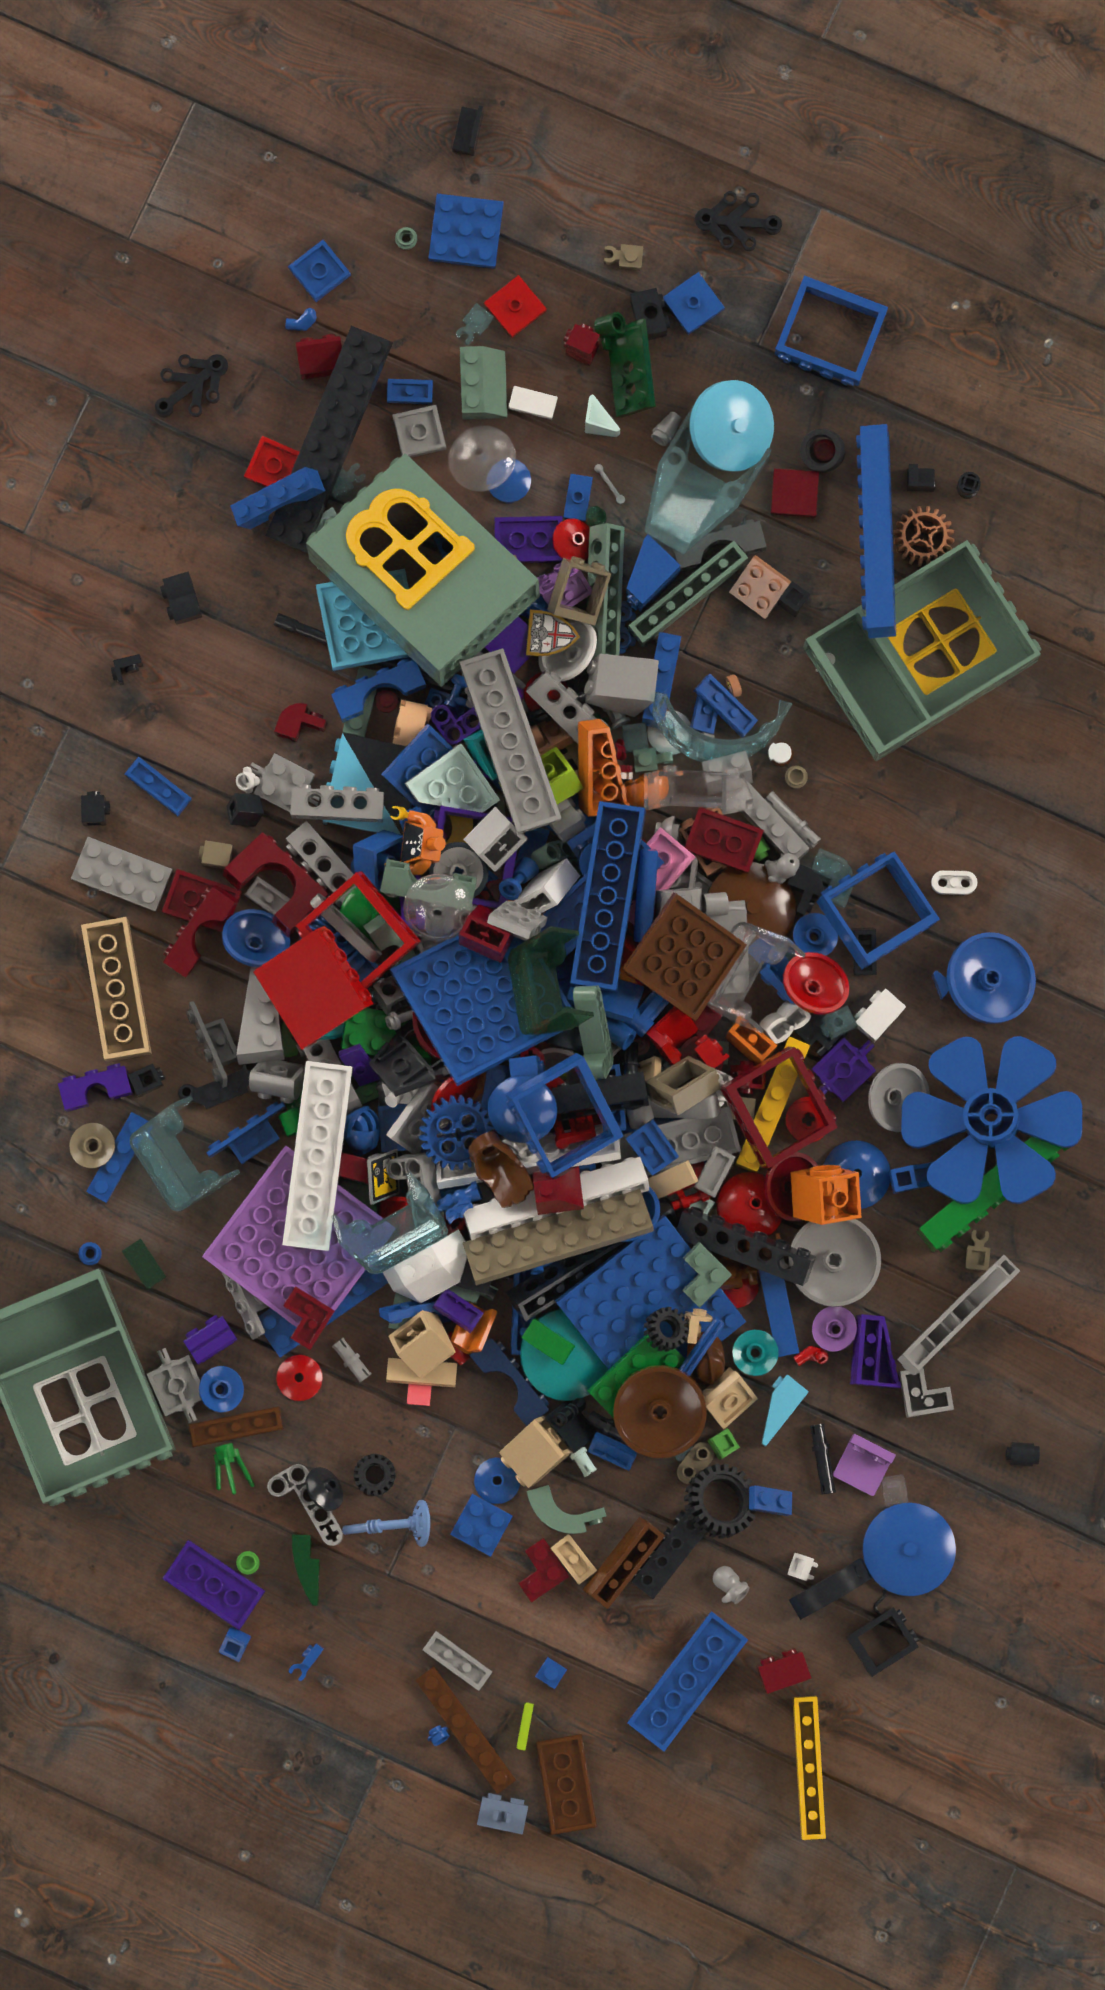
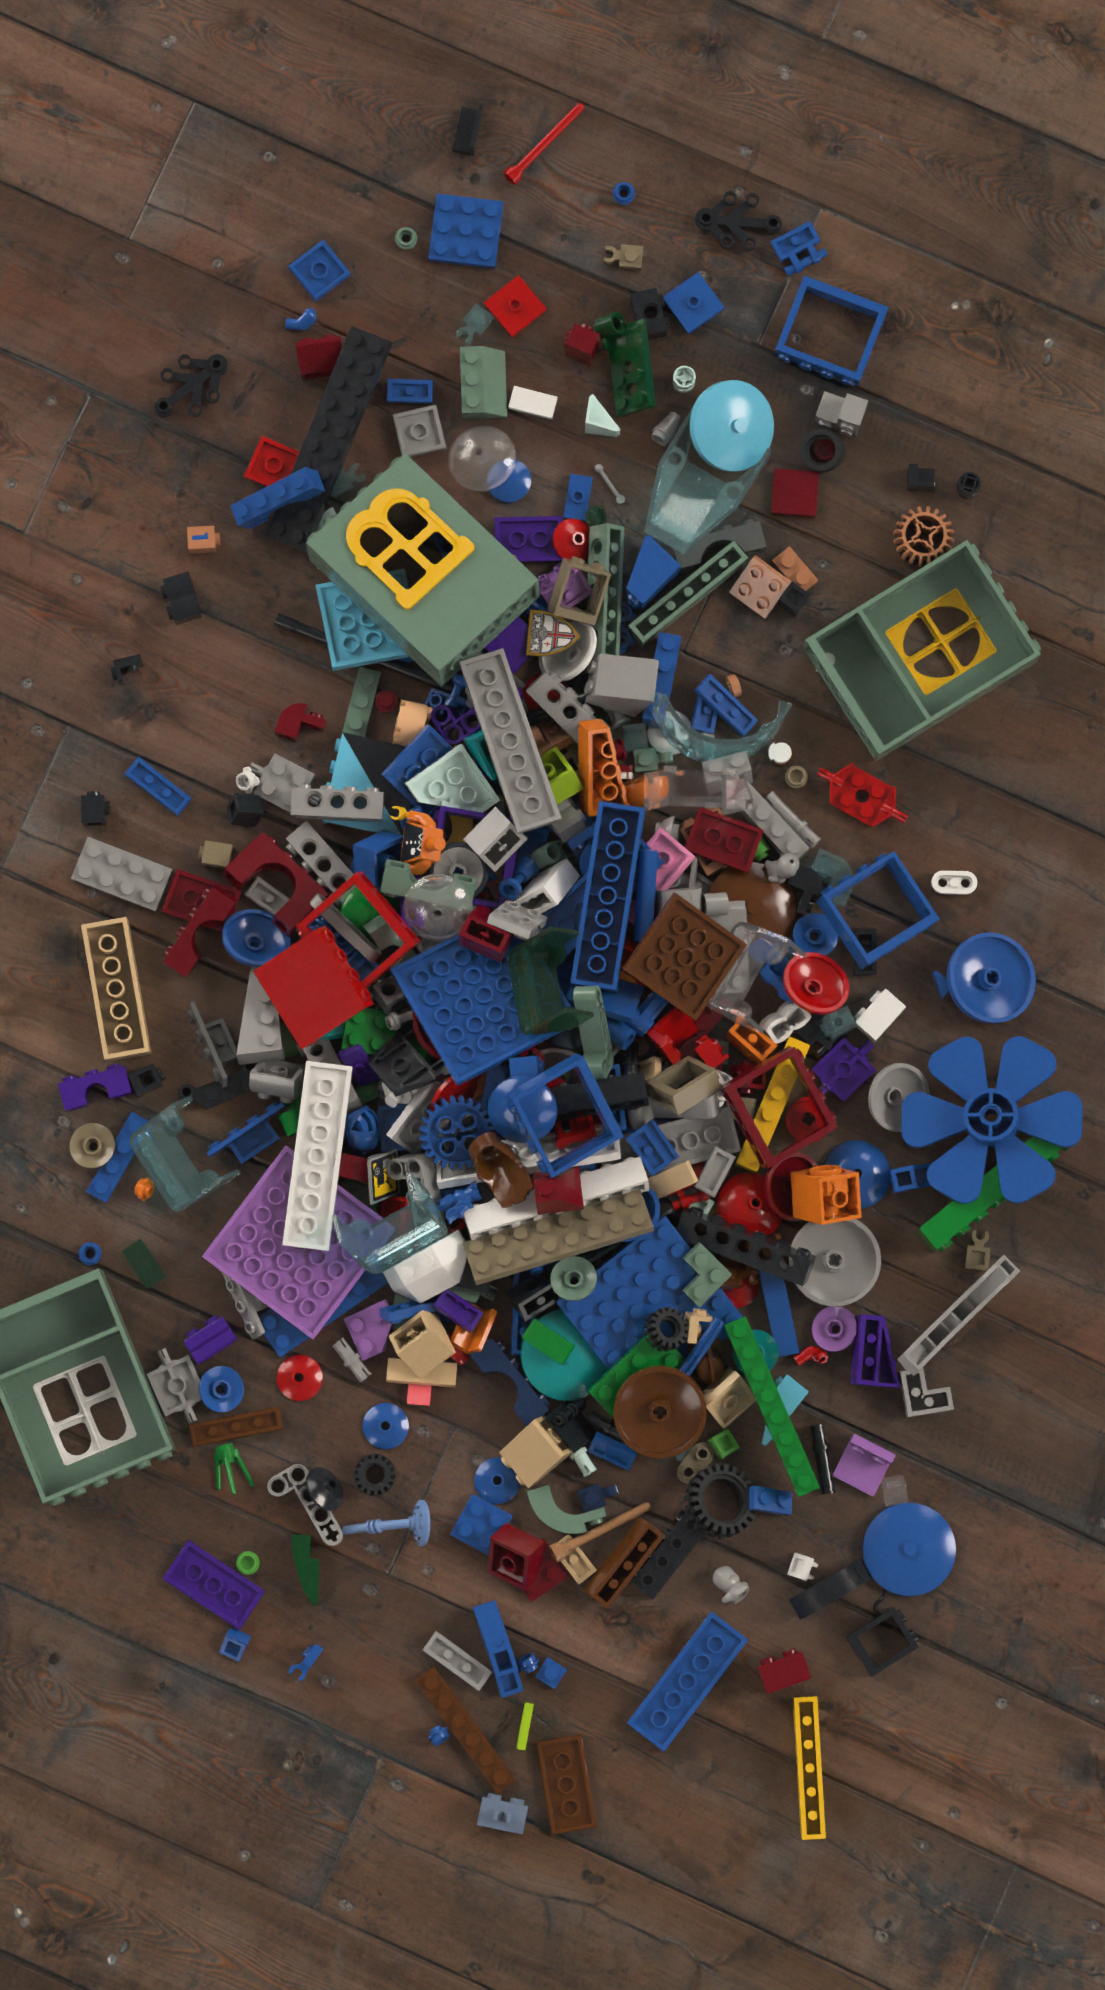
(144, 1189): none -> orange plate
(203, 539): none -> nougat brick
(313, 1313): dark red plate -> none
(369, 1330): none -> medium lavender plate
(385, 1438): none -> blue dish
(404, 678): blue arch -> none
(498, 1648): none -> blue slope
(514, 173): none -> red piece
(515, 1556): none -> dark red slope
(528, 1663): none -> blue plate
(560, 1550): none -> medium nougat piece
(569, 1269): none -> sand green dish
(594, 1497): none -> dark blue plate
(623, 186): none -> blue plate
(685, 375): none -> light aqua wheel
(771, 1406): none -> green brick
(794, 569): none -> nougat plate
(795, 242): none -> blue plate
(841, 413): none -> light grey brick
(851, 780): none -> red plate
(877, 531): blue brick -> none
(1023, 1454): black brick -> none

